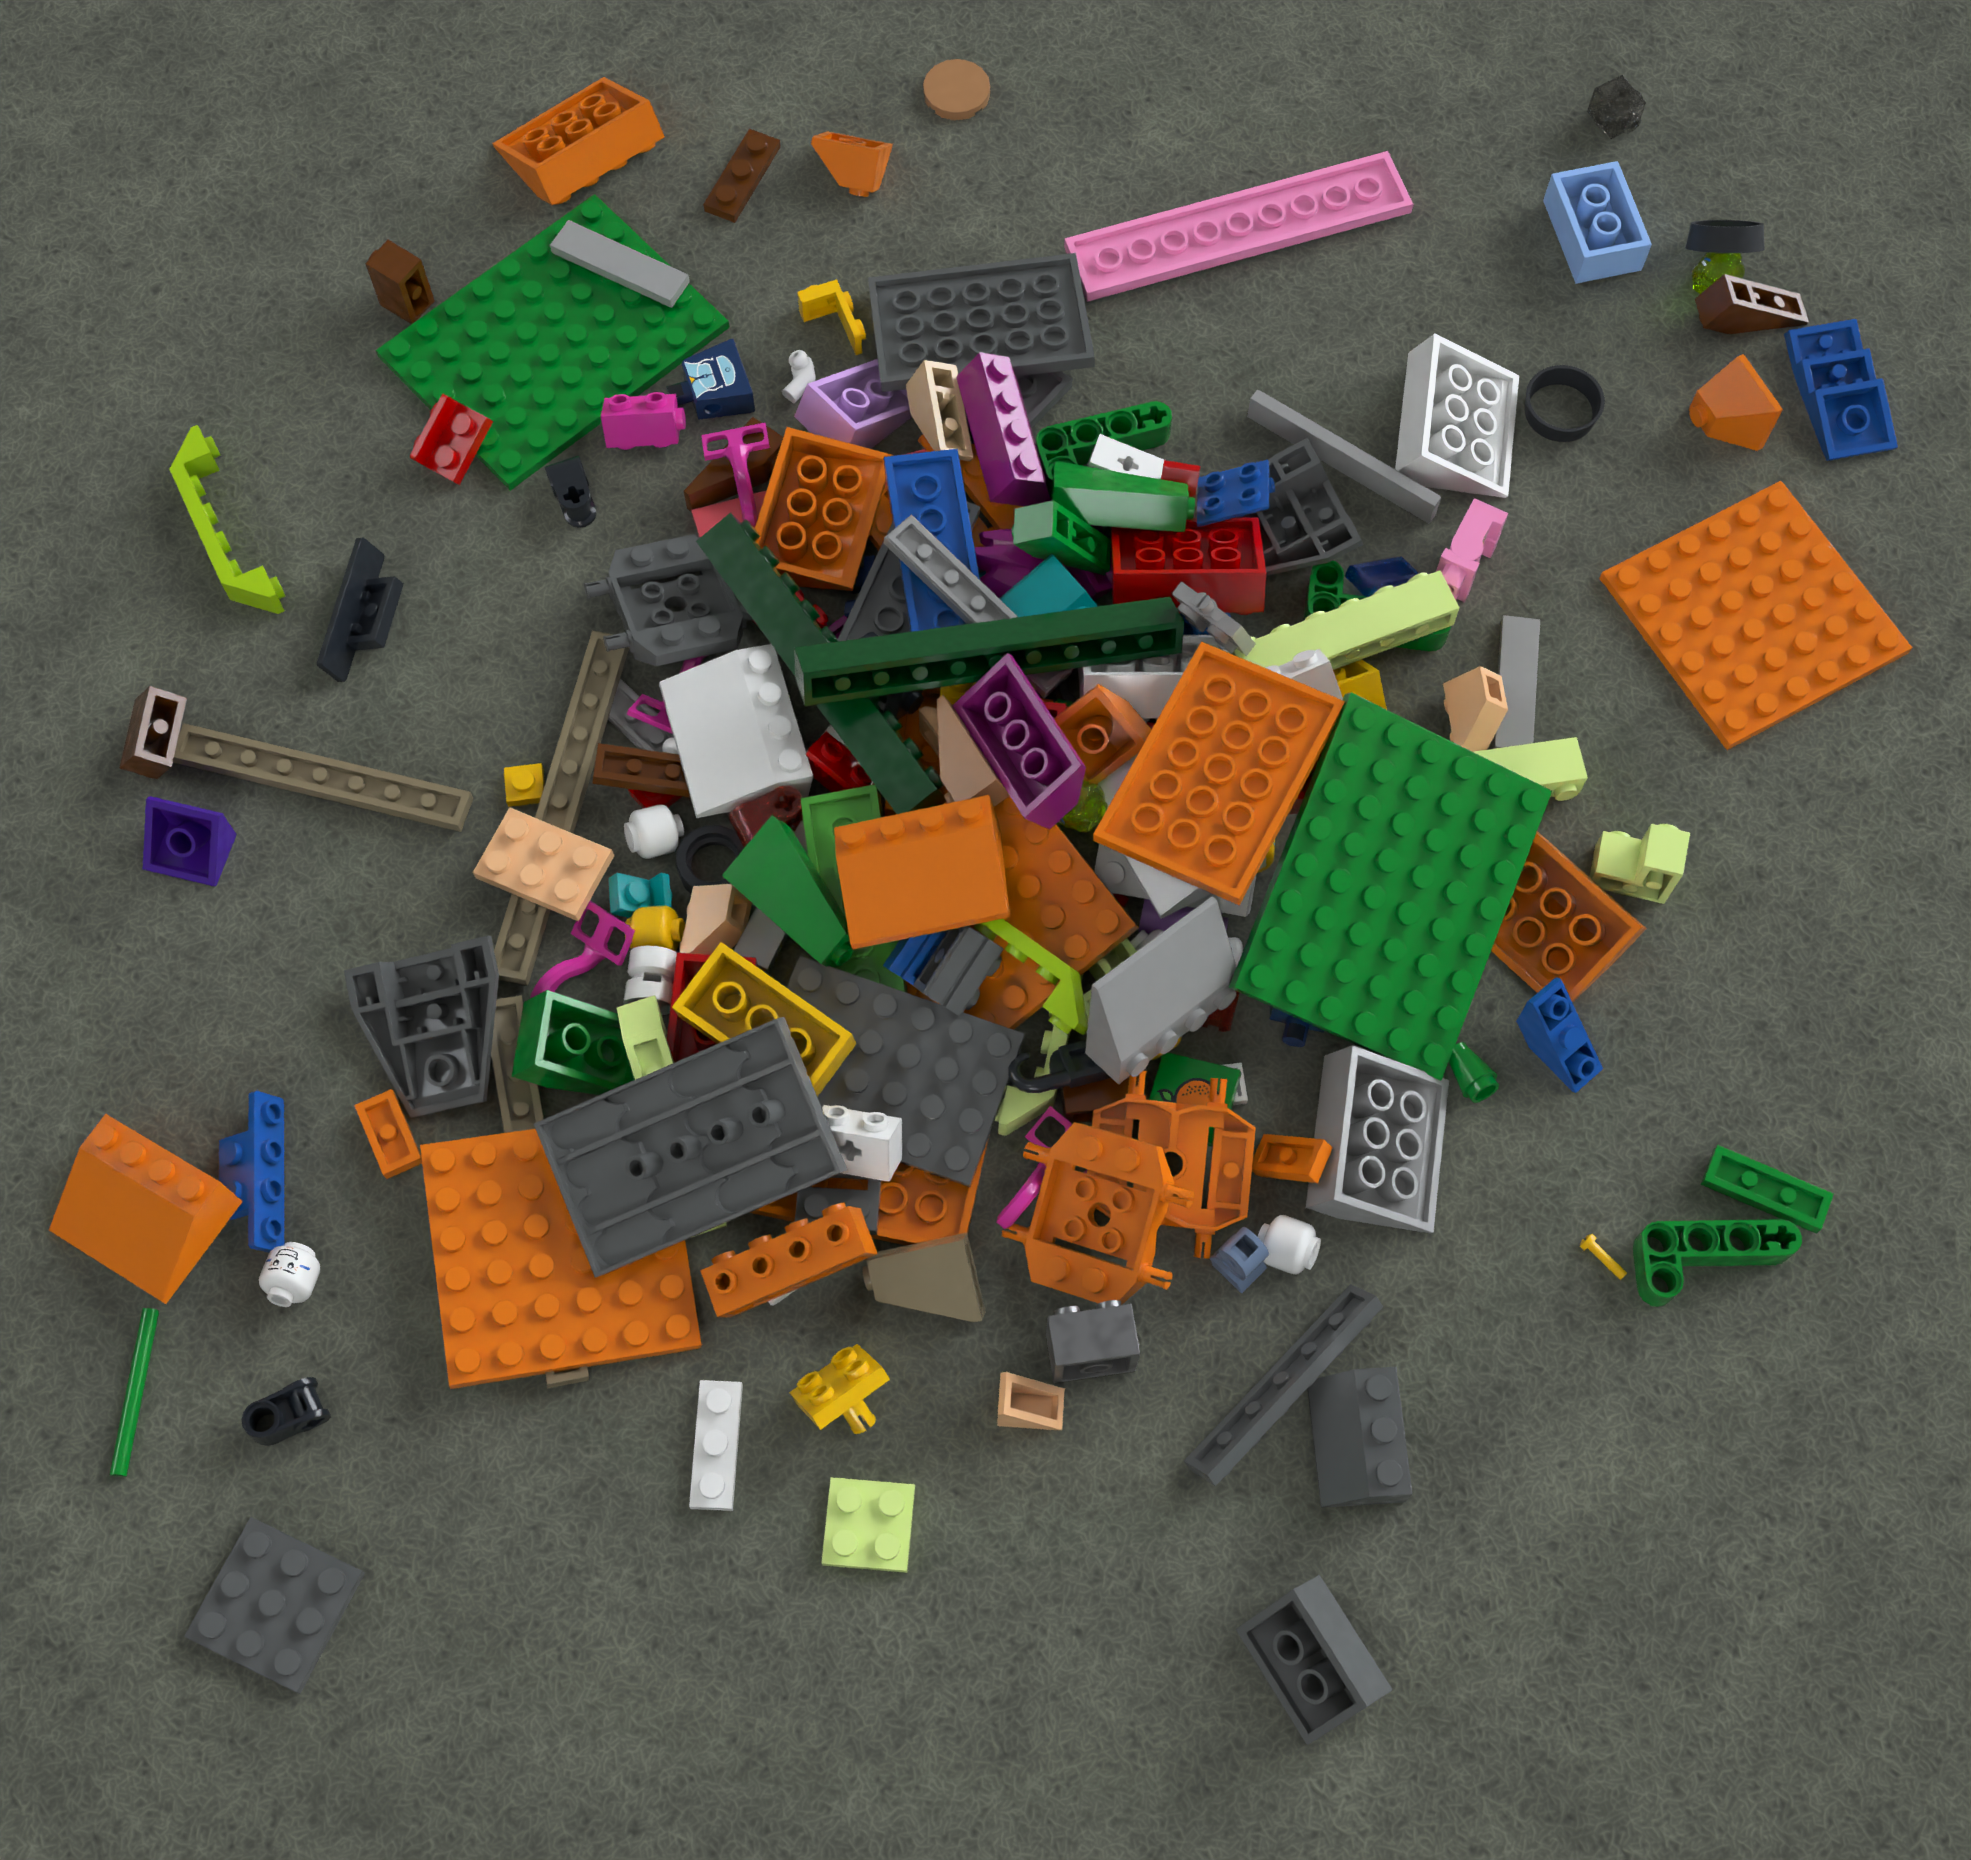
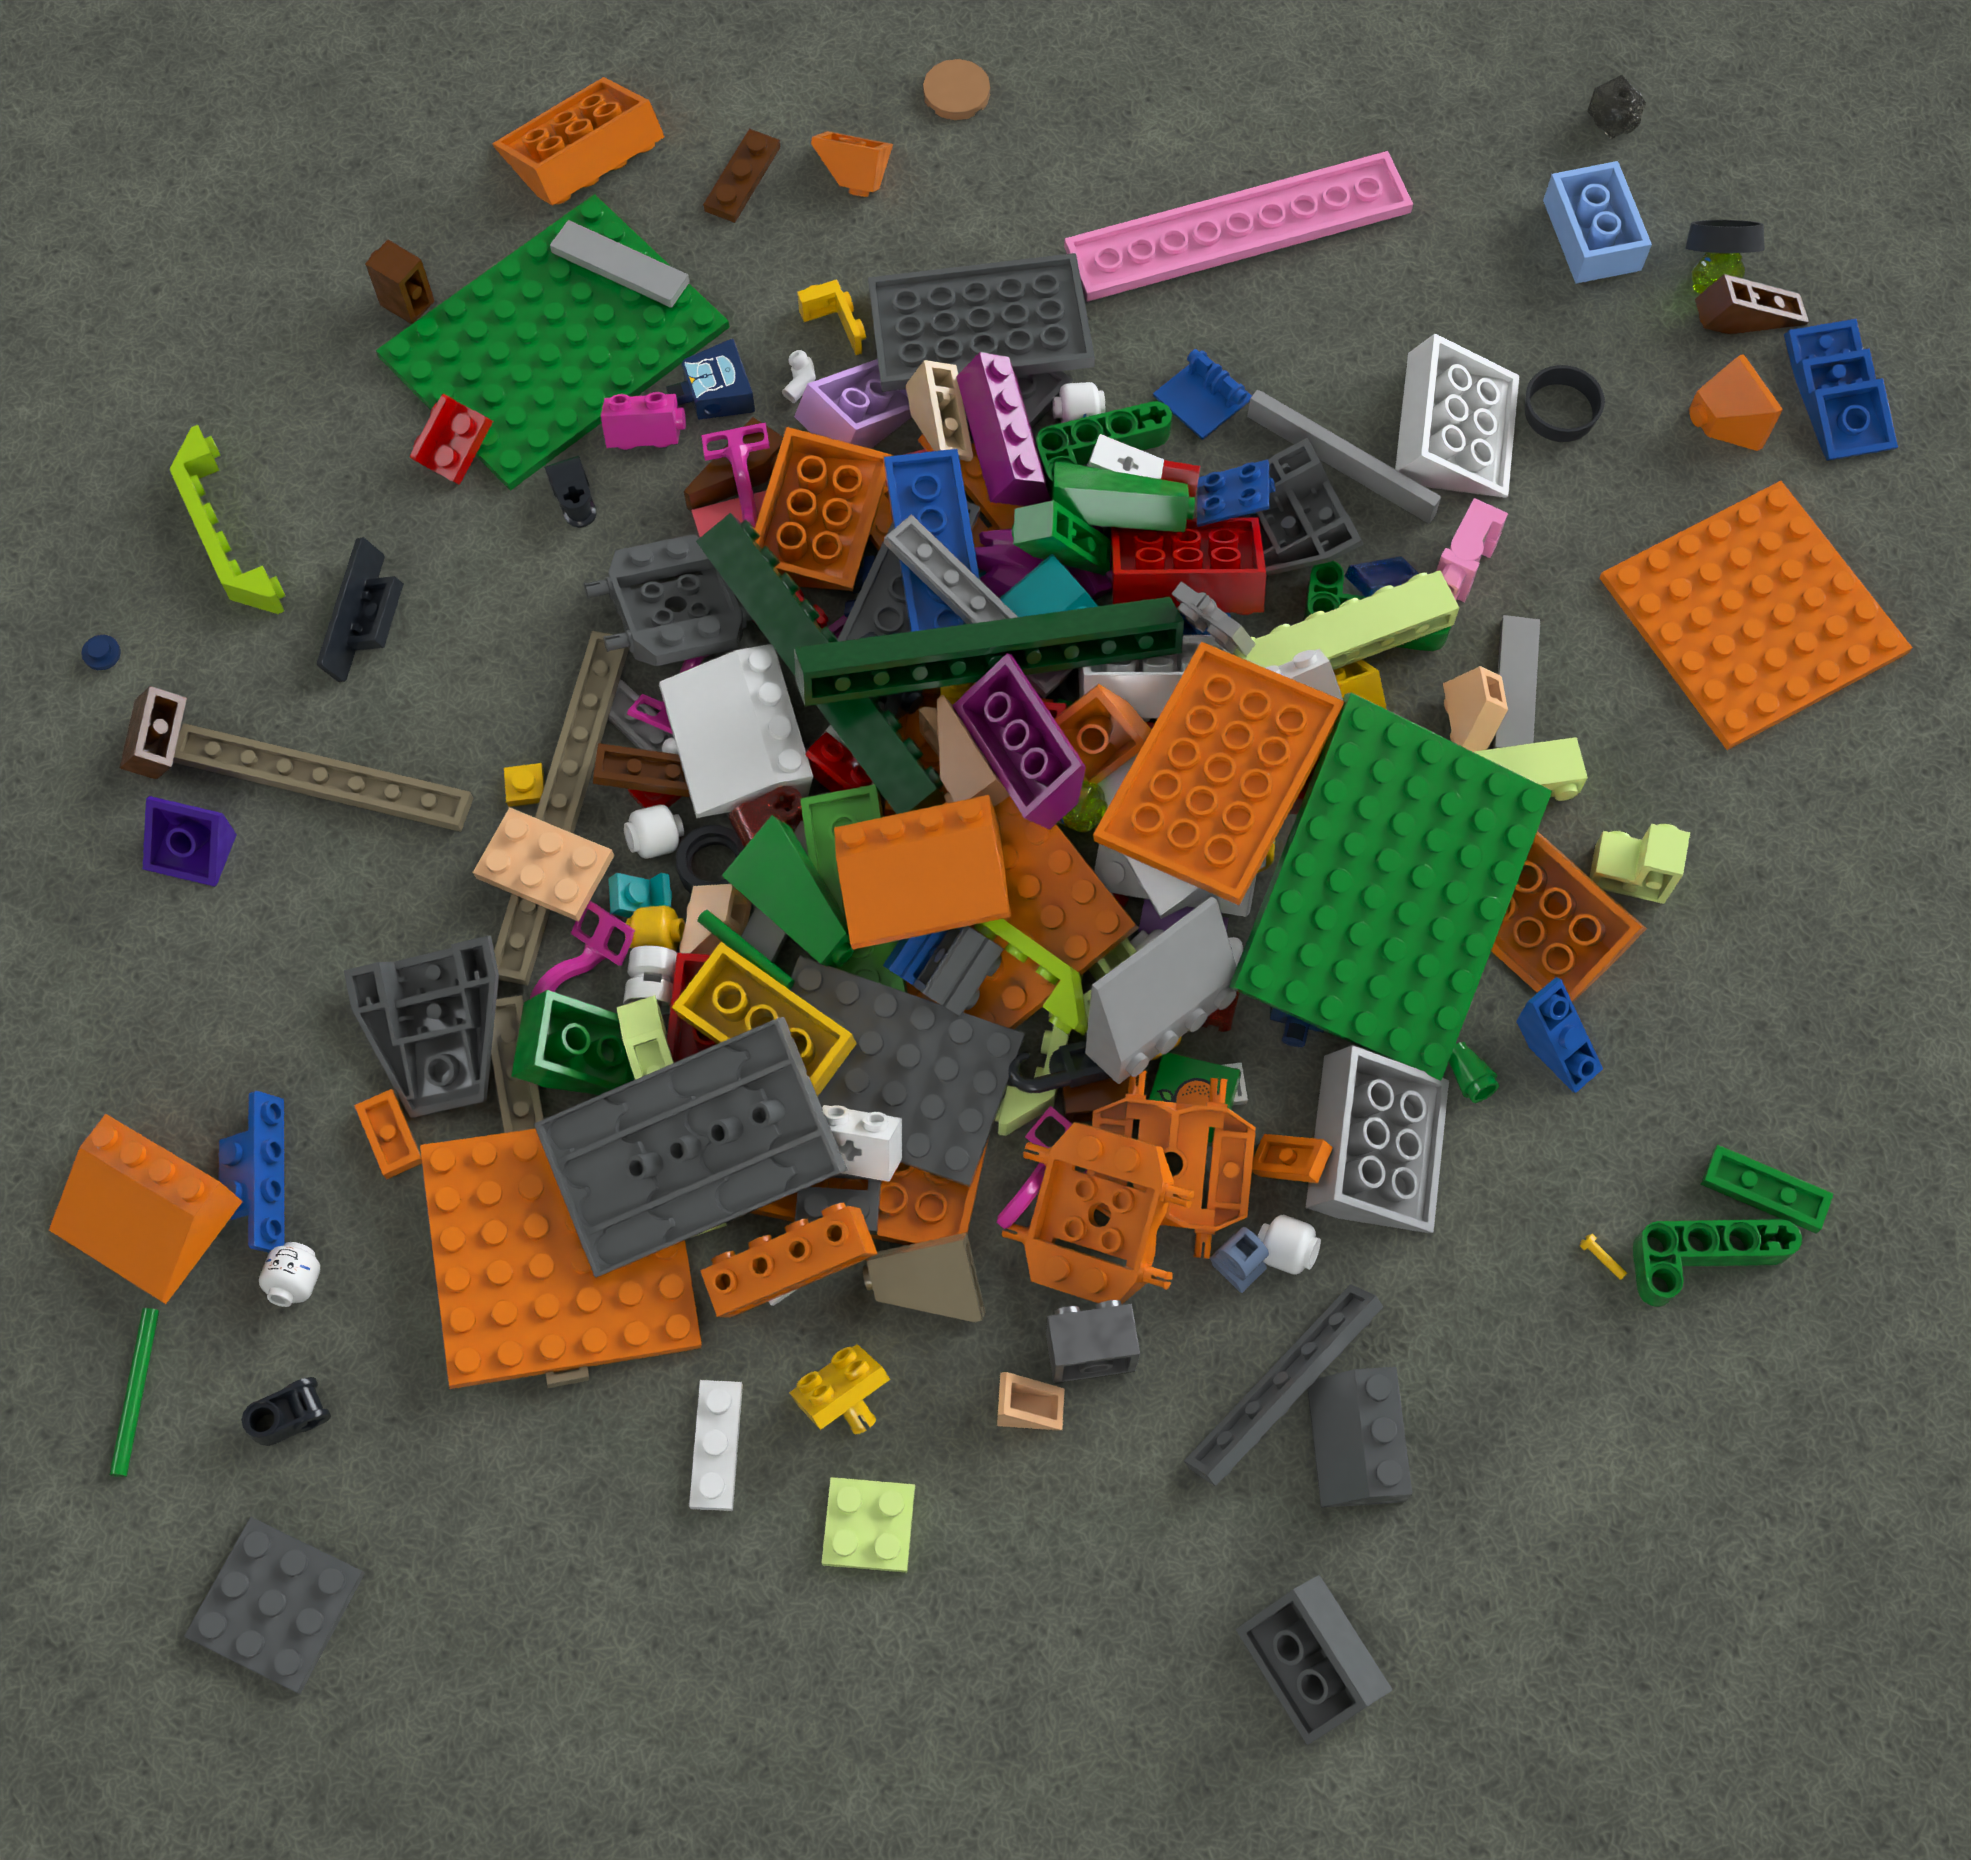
(101, 652): none -> dark blue plate
(743, 948): none -> green bar
(1078, 401): none -> white head
(1202, 394): none -> blue hinge

